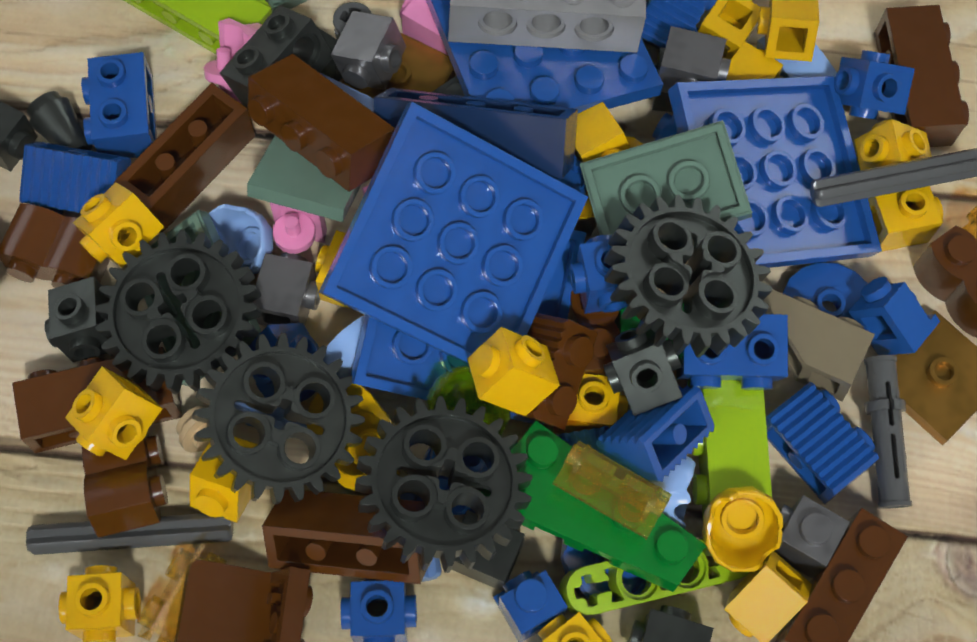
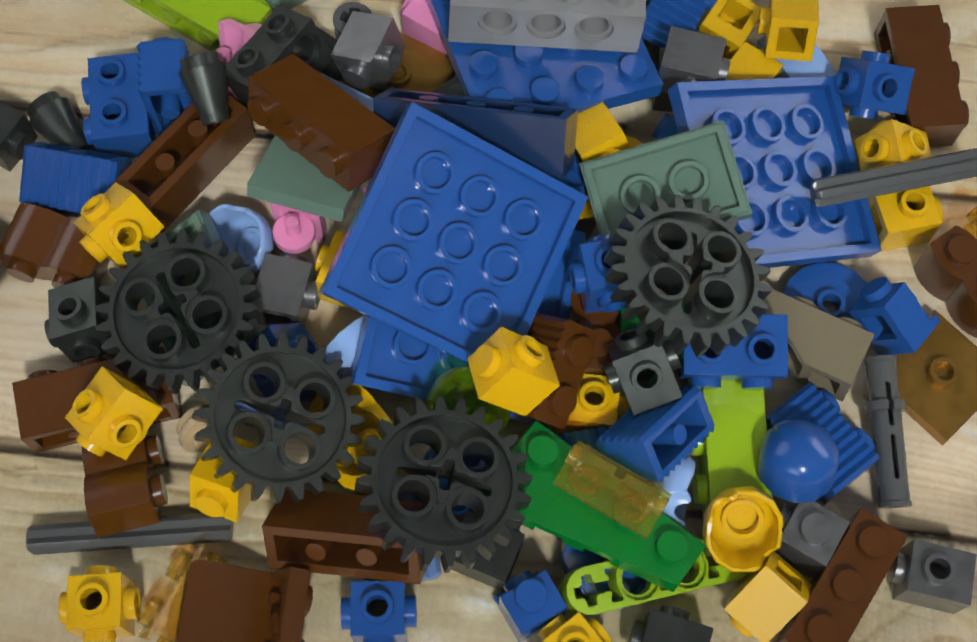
(159, 80): none -> blue brick
(206, 86): none -> pearl dark grey cone
(798, 461): none -> blue hair
(933, 576): none -> flat silver brick

